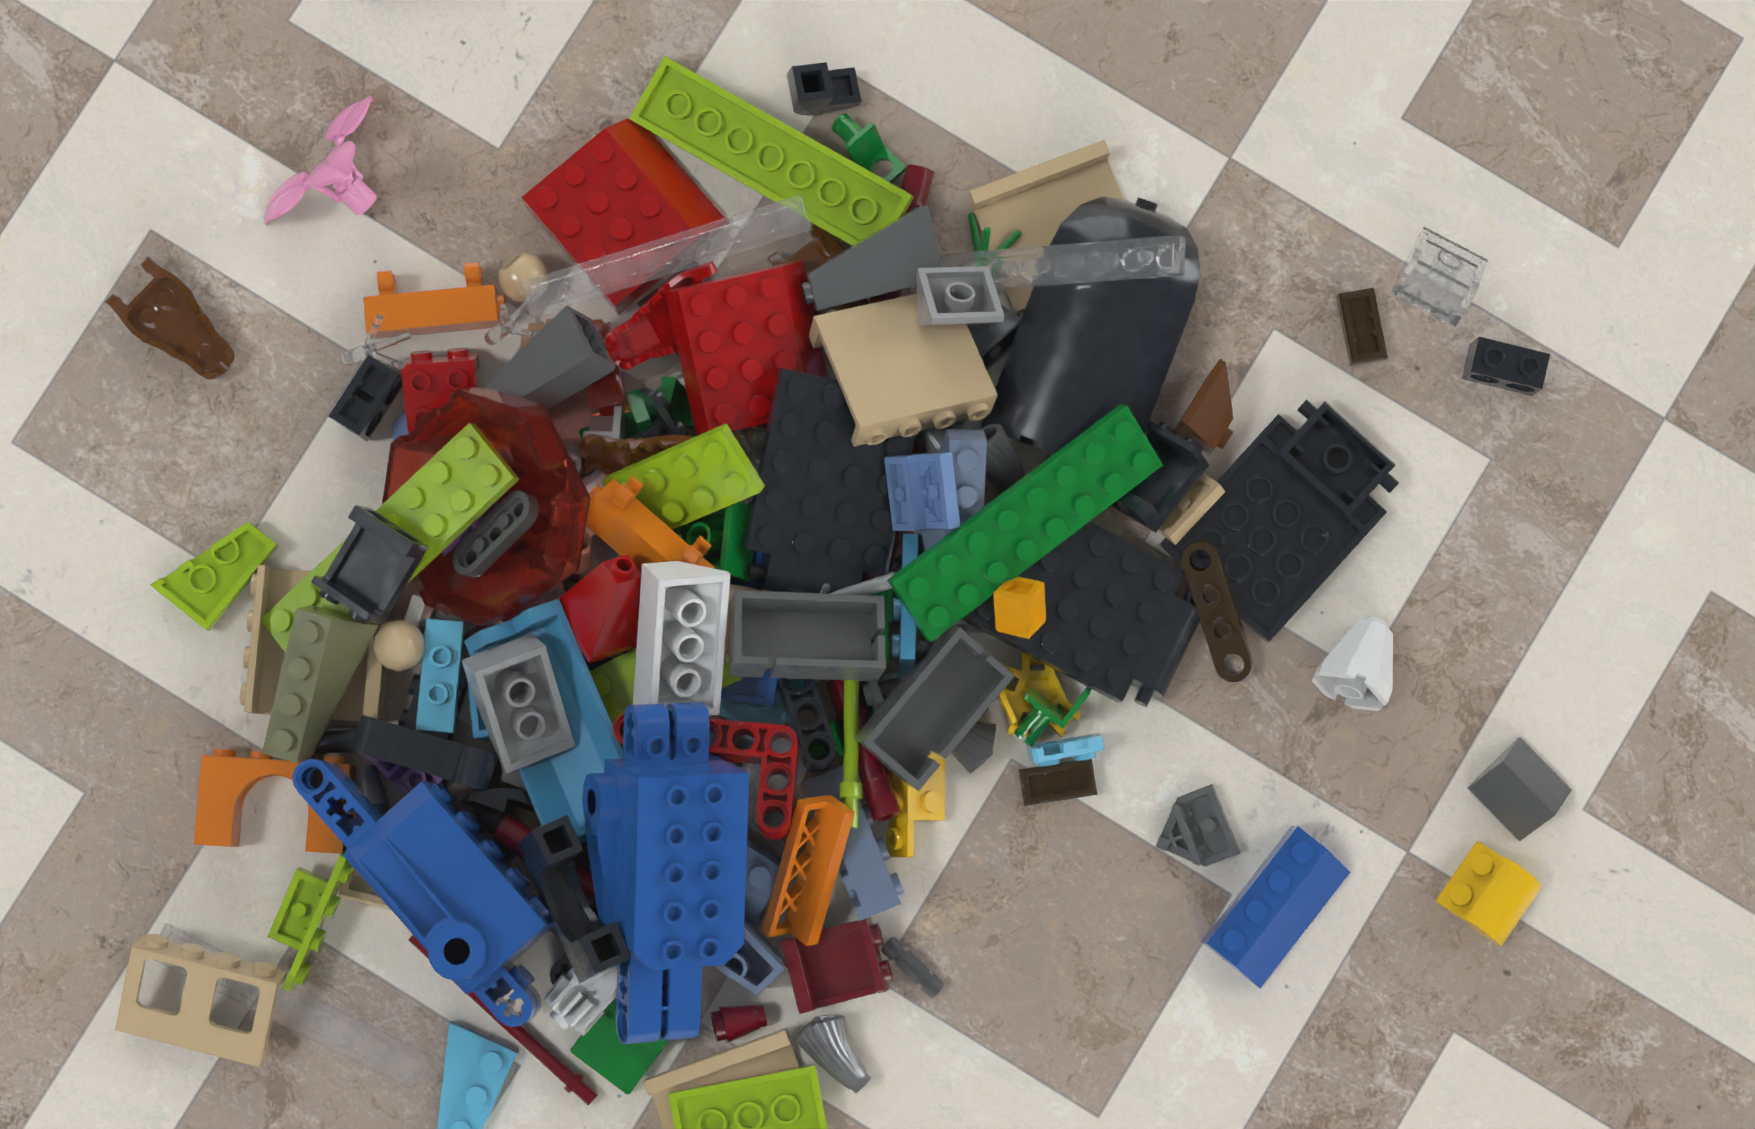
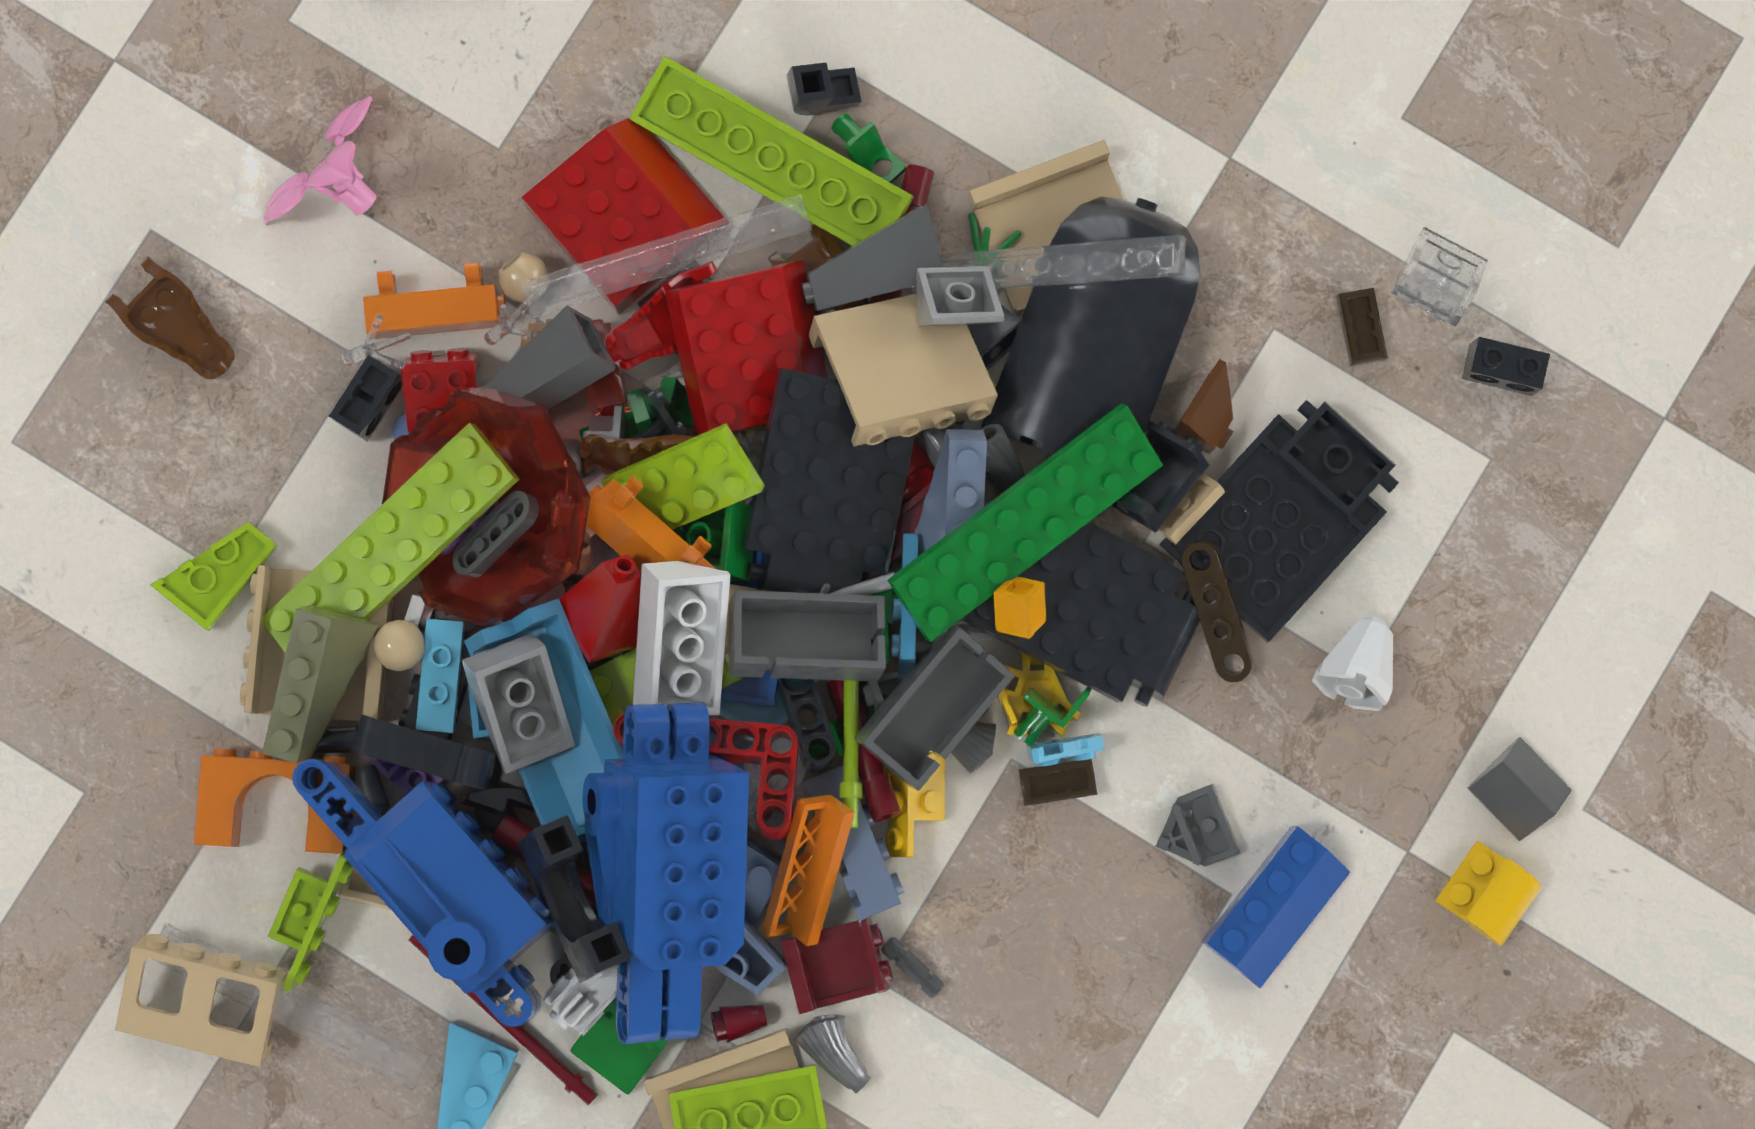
(371, 567): black panel -> none
(922, 491): medium blue slope -> none

